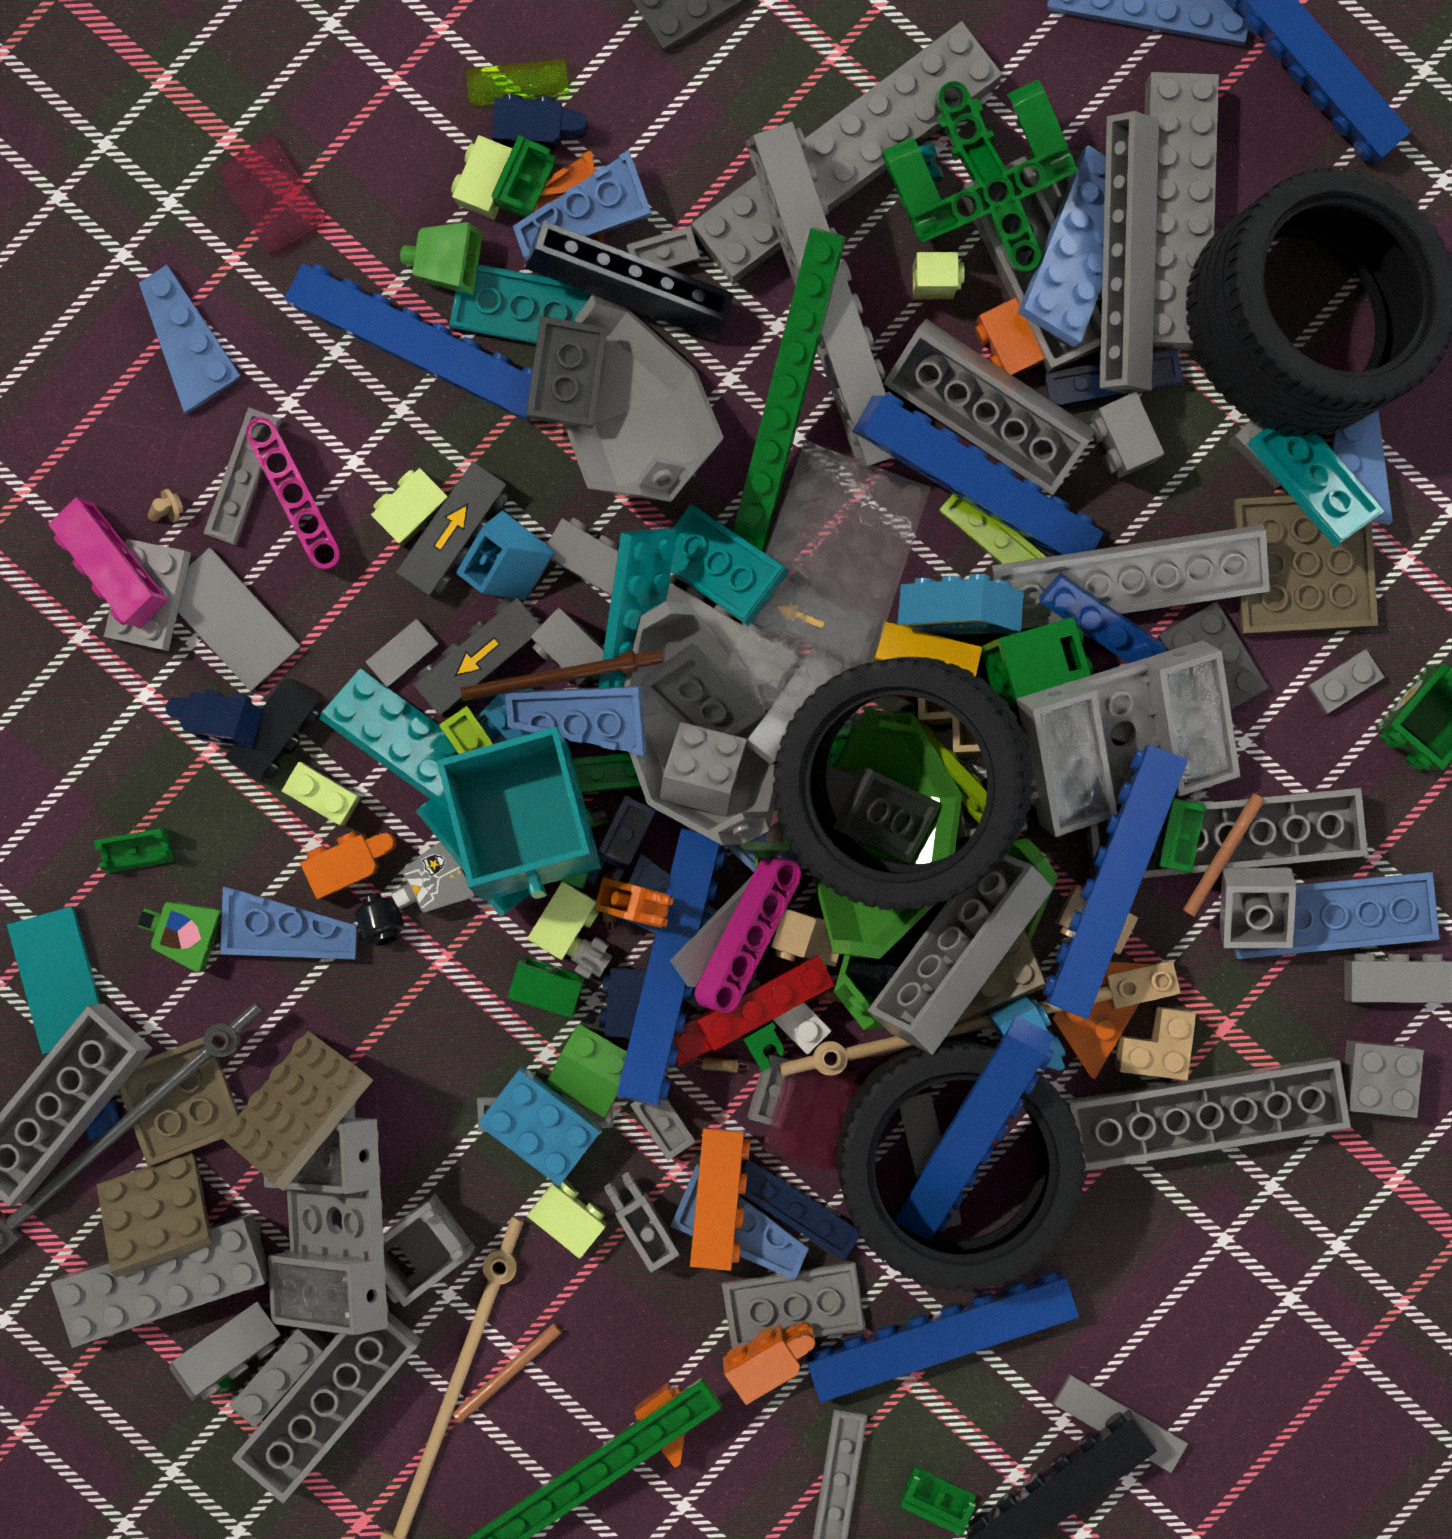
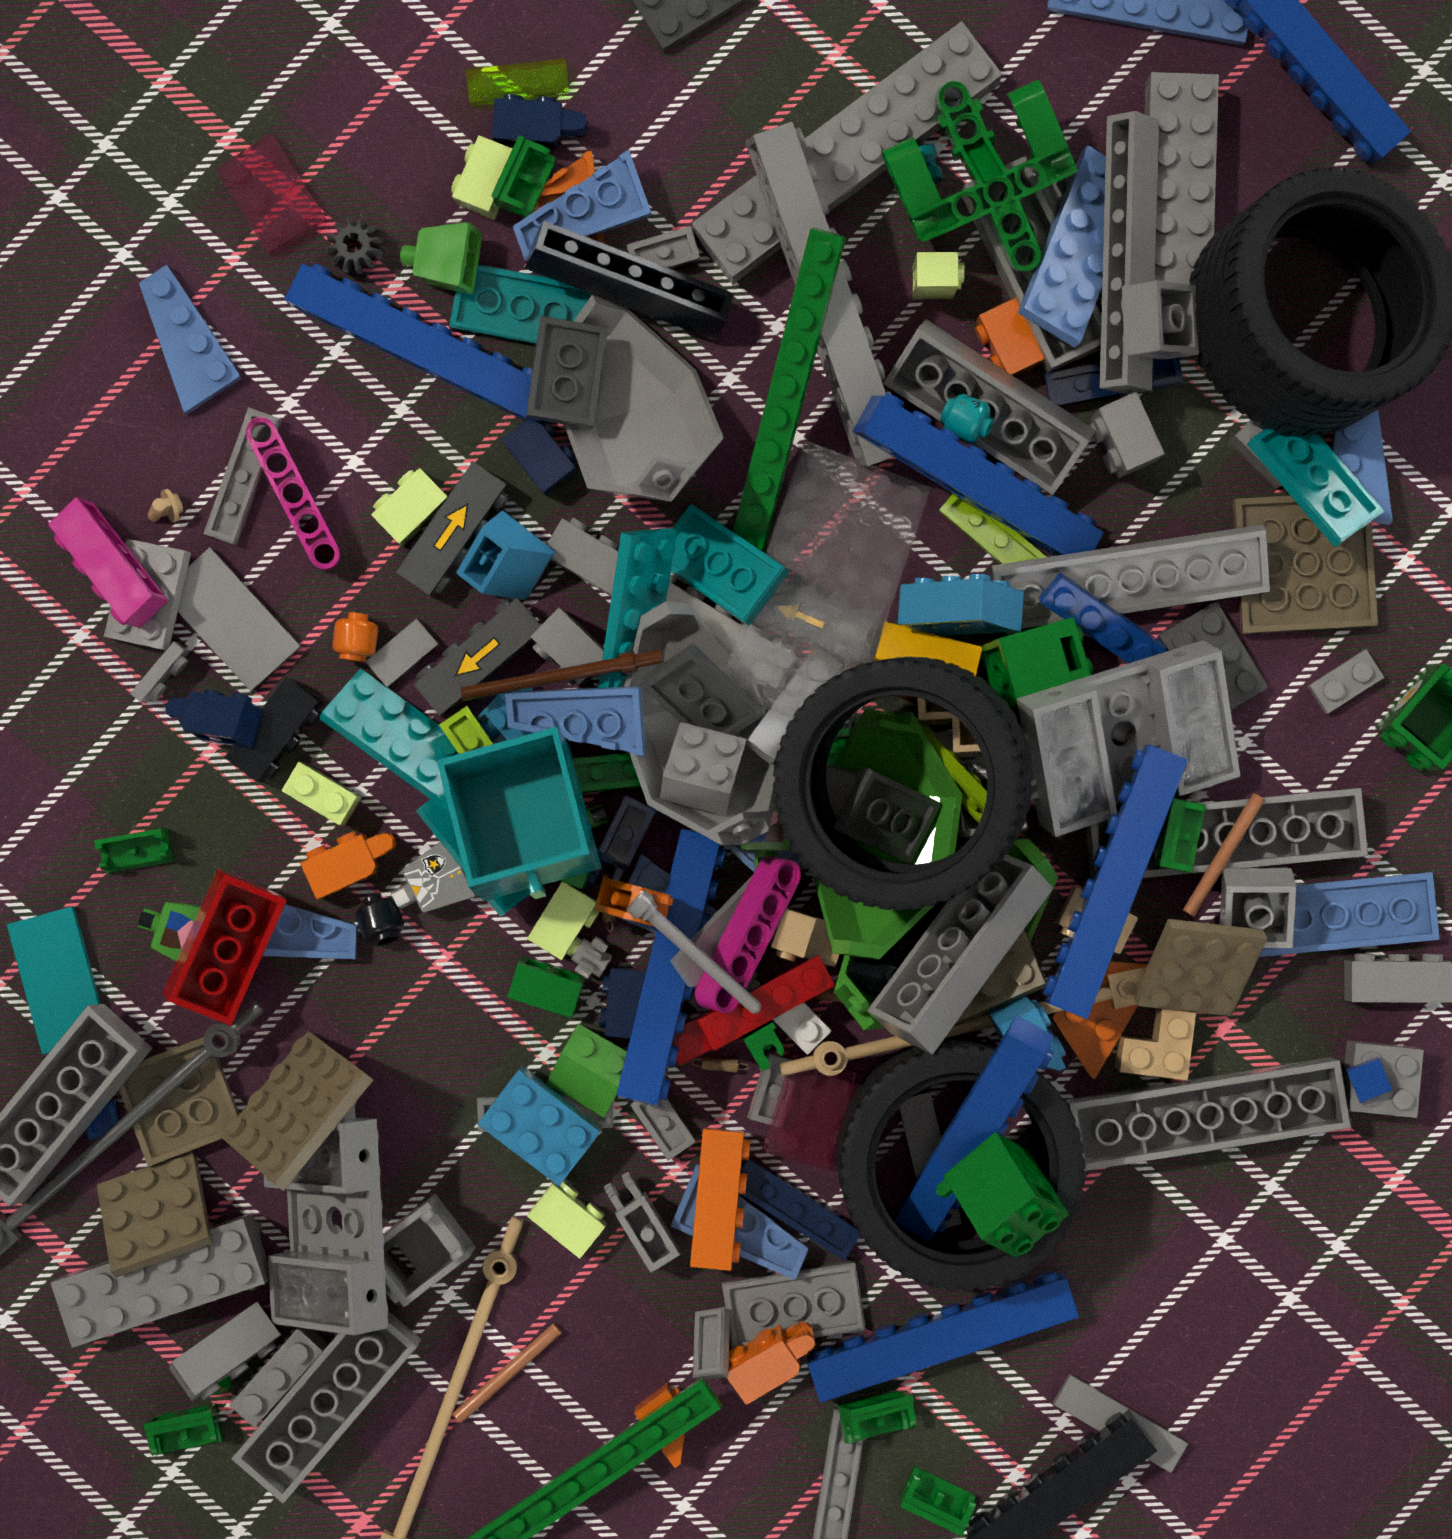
(152, 684): none -> light grey plate
(183, 1429): none -> green hinge
(224, 947): none -> red brick
(355, 637): none -> orange head
(366, 238): none -> dark grey gear
(540, 455): none -> dark blue brick
(645, 909): none -> light grey piece
(711, 1343): none -> light grey tile
(877, 1415): none -> green hinge
(967, 418): none -> teal head
(1004, 1195): none -> green container
(1159, 320): none -> light grey brick
(1200, 967): none -> dark tan plate
(1369, 1079): none -> blue tile

